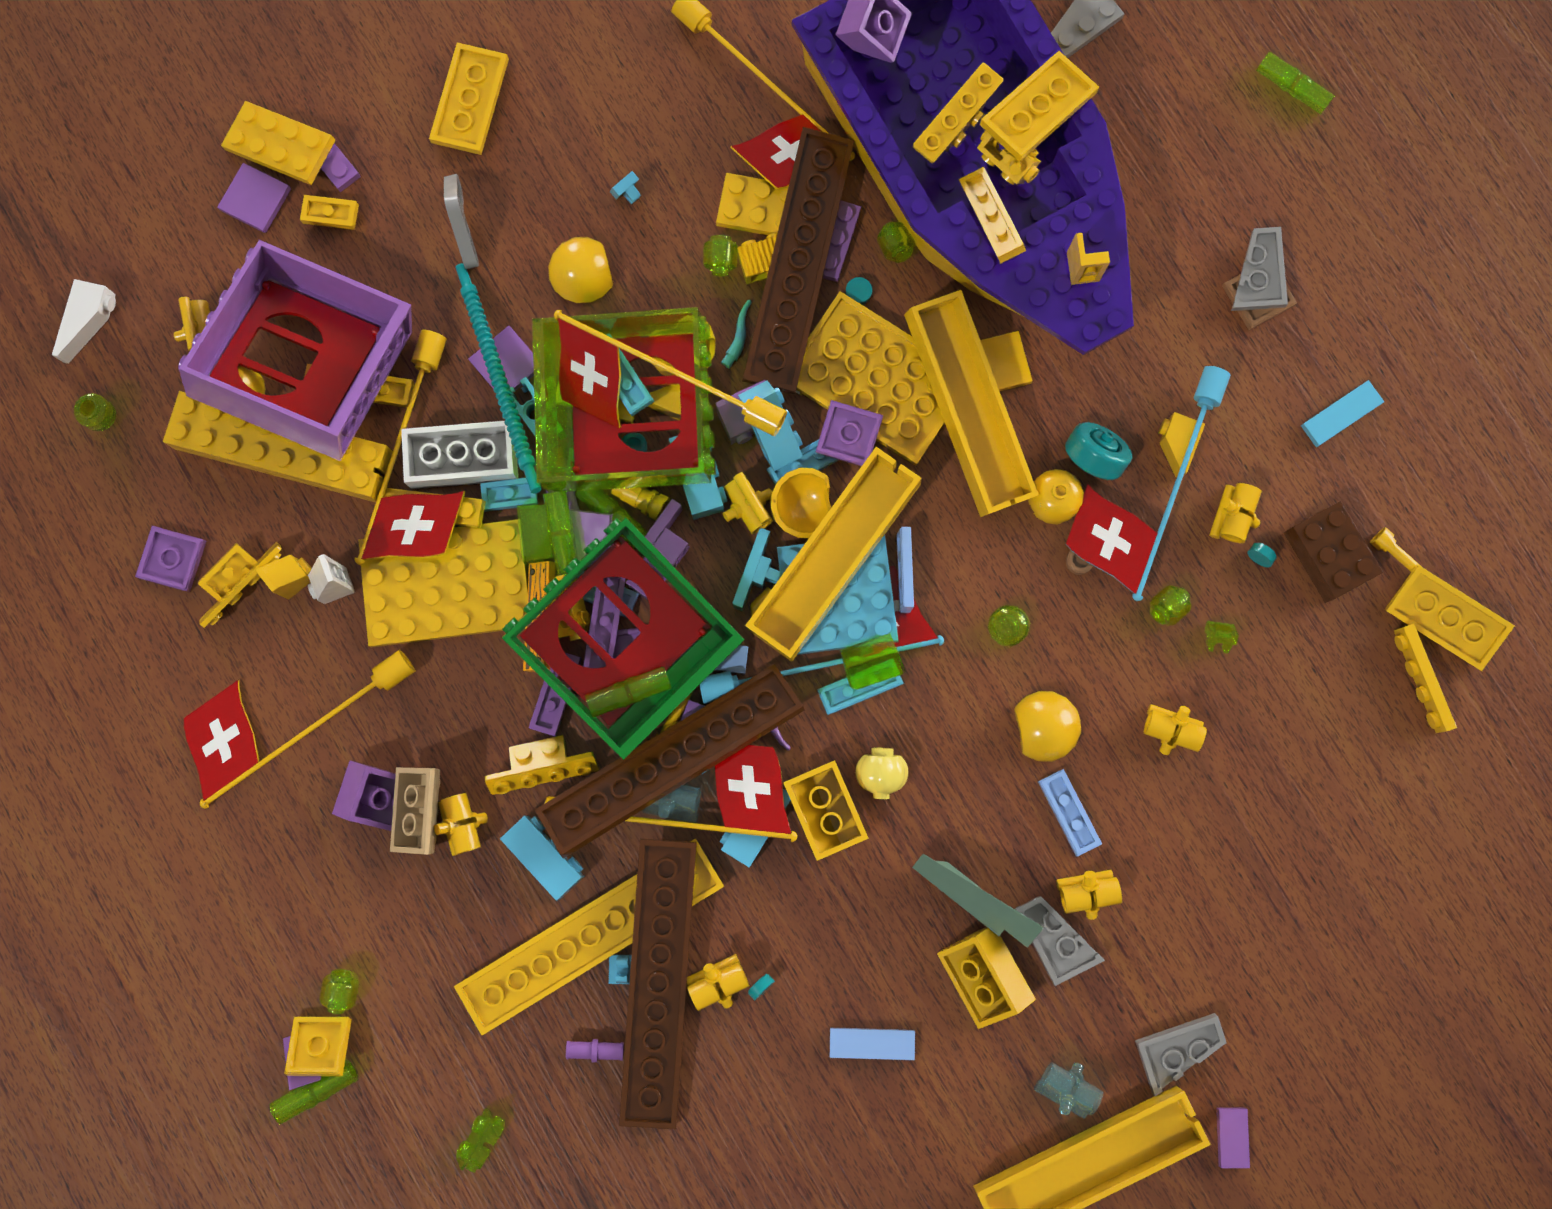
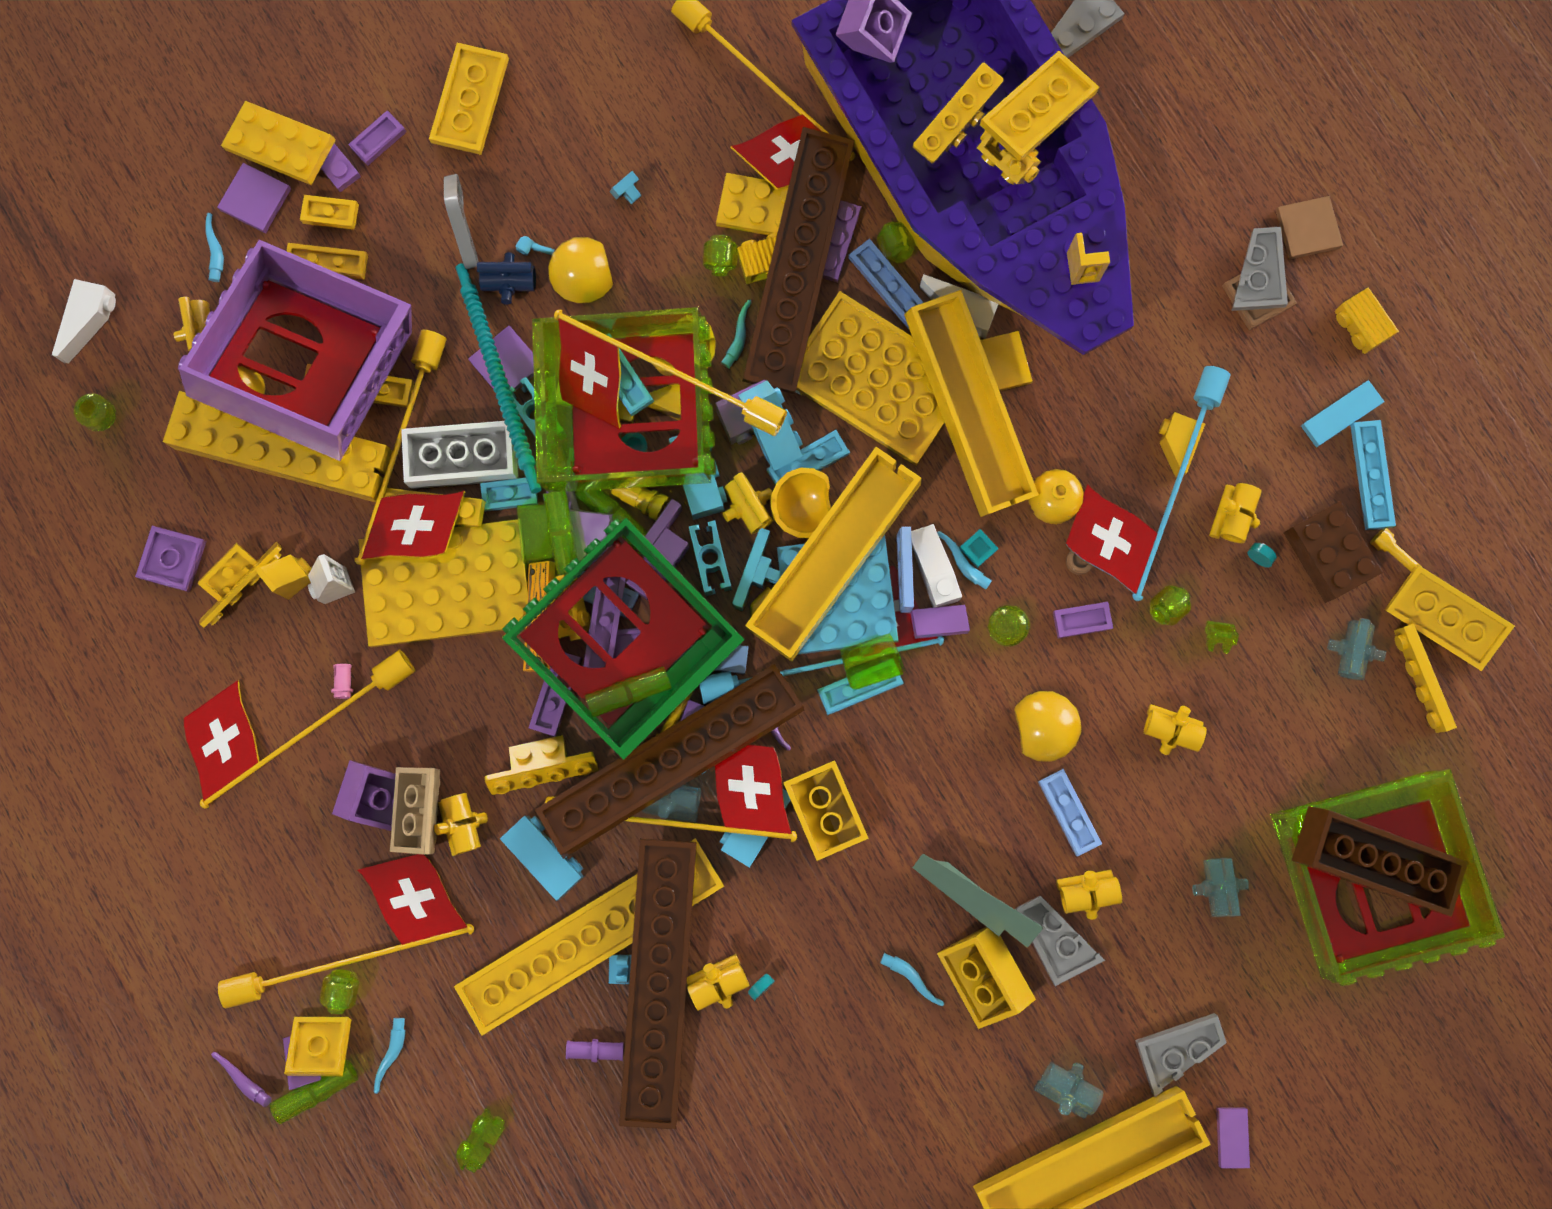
(217, 257): none -> medium azure animal
(247, 1086): none -> medium lavender animal
(342, 261): none -> yellow tile
(342, 681): none -> bright pink pin
(377, 138): none -> medium lavender tile
(396, 1043): none -> medium azure animal
(411, 904): none -> flag
(507, 277): none -> dark blue pin
(525, 244): none -> medium azure hand
(704, 568): none -> medium azure piece
(849, 433): medium lavender tile -> none
(859, 290): teal tile -> none
(872, 1043): light blue tile -> none
(881, 772): light yellow plant -> none
(884, 279): none -> medium blue plate
(905, 969): none -> medium azure animal
(935, 567): none -> white slope
(940, 621): none -> medium lavender tile
(964, 566): none -> medium azure animal
(978, 548): none -> teal plate
(980, 308): none -> white slope
(992, 215): yellow plate -> none
(1083, 620): none -> medium lavender tile
(1098, 451): teal wheel -> none
(1221, 887): none -> clear light blue pin
(1295, 82): clear neon green axle -> none
(1309, 227): none -> medium nougat tile
(1315, 891): none -> clear neon green door
(1356, 649): none -> clear light blue pin
(1365, 321): none -> yellow brick
(1373, 475): none -> medium azure plate
(1379, 860): none -> reddish brown brick

